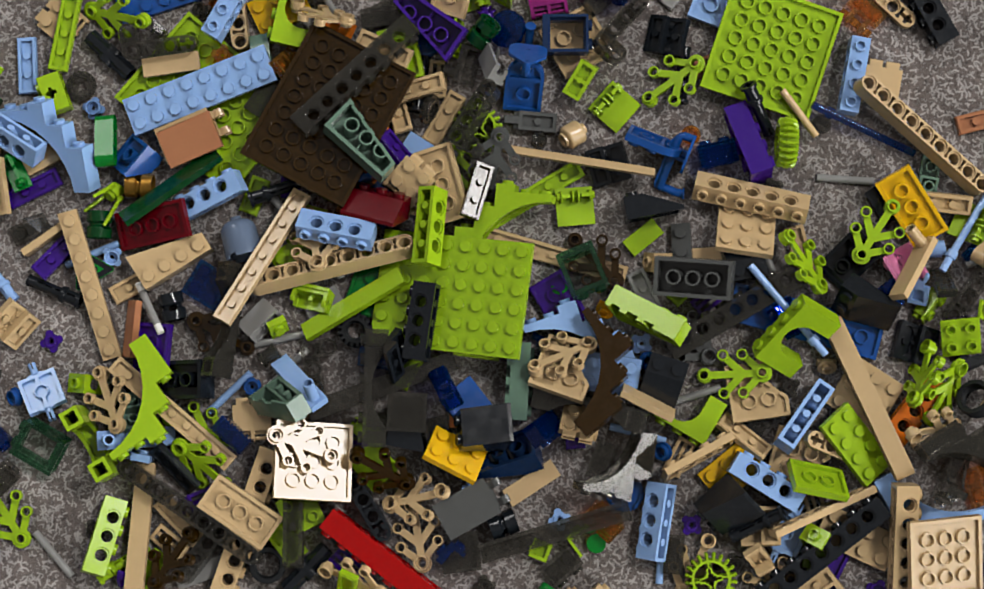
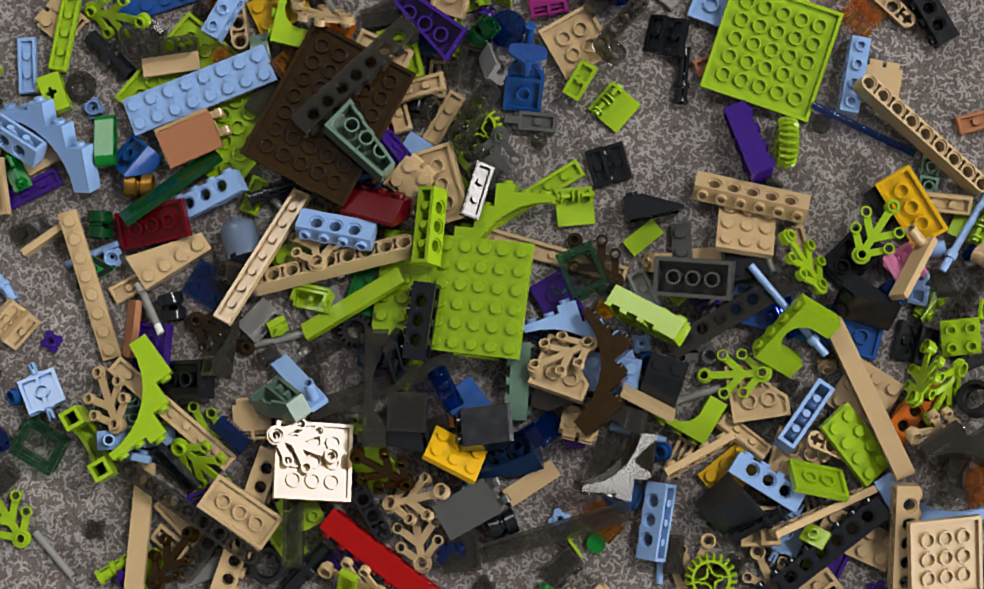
(52, 259): dark purple tile -> none
(63, 294): black pin -> none
(81, 384): lime bracket -> none
(90, 563): lime brick -> none
(112, 192): lime plant -> none
(228, 393): light blue bar -> none
(251, 381): blue plate -> none
(541, 554): lime plate -> none
(567, 18): dark blue window -> none
(572, 134): tan head -> none
(584, 161): tan tile -> none
(669, 148): blue plate -> none
(675, 79): lime plant -> none
(695, 130): clear orange plate -> none
(696, 527): dark purple plate -> none
(717, 153): clear blue brick -> none
(755, 101): black pin -> none
(759, 559): tan bracket -> none
(799, 113): tan bar -> none
(844, 179): light grey bar -> none

